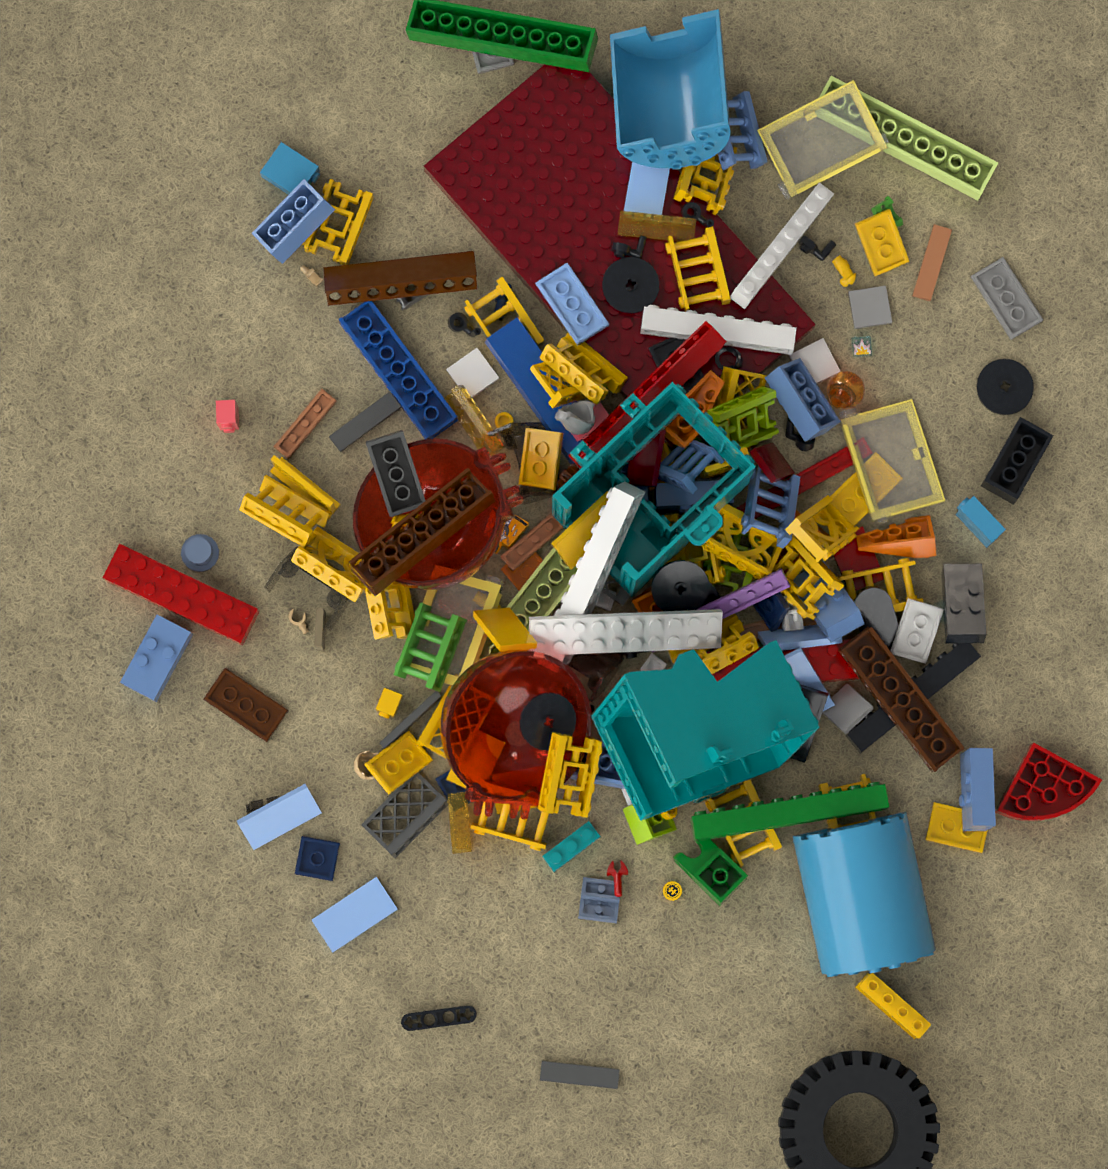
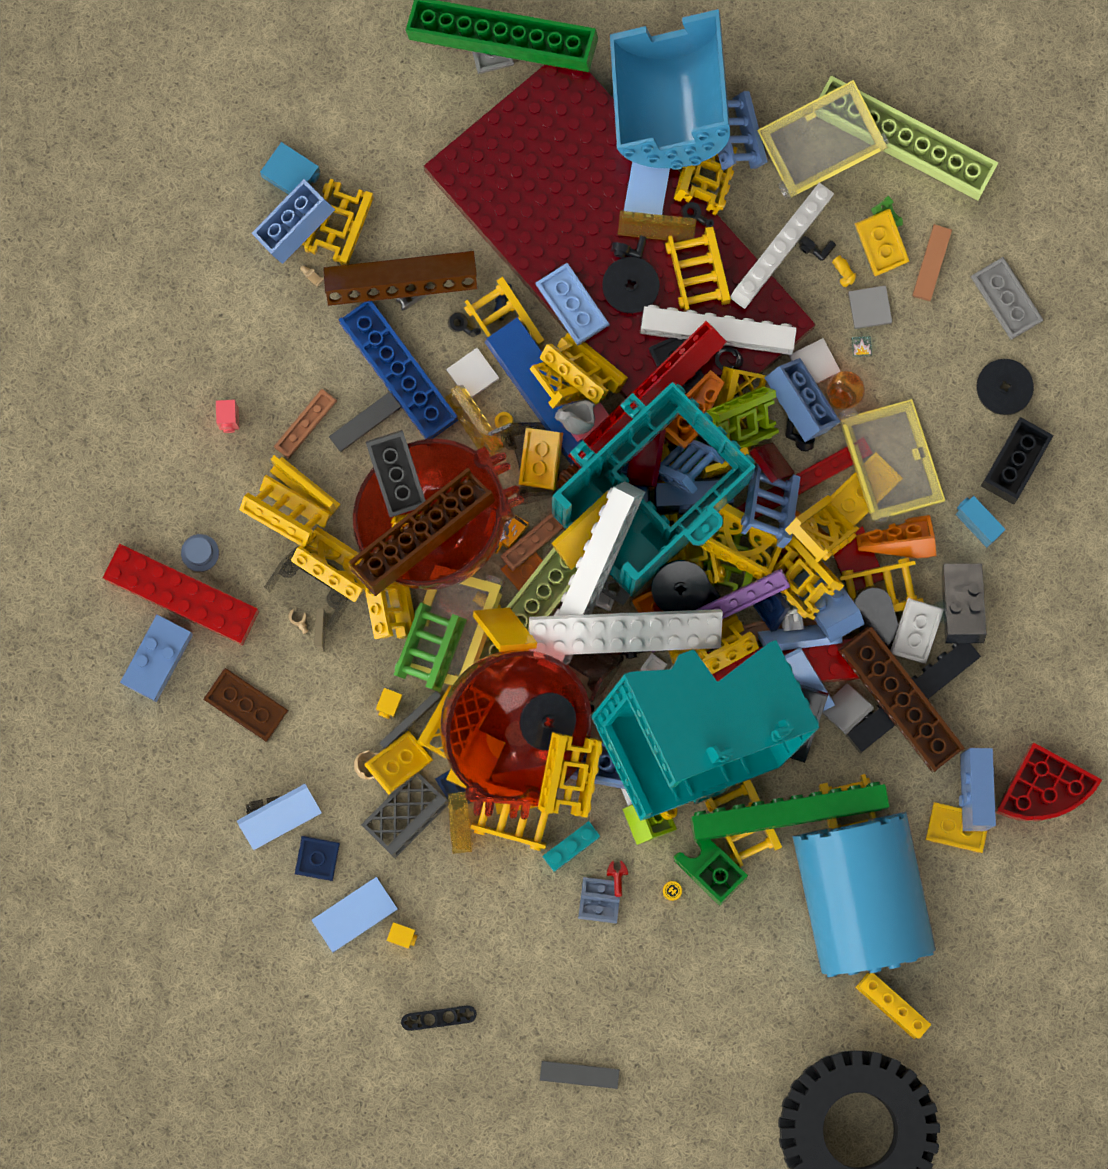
(402, 935): none -> yellow brick

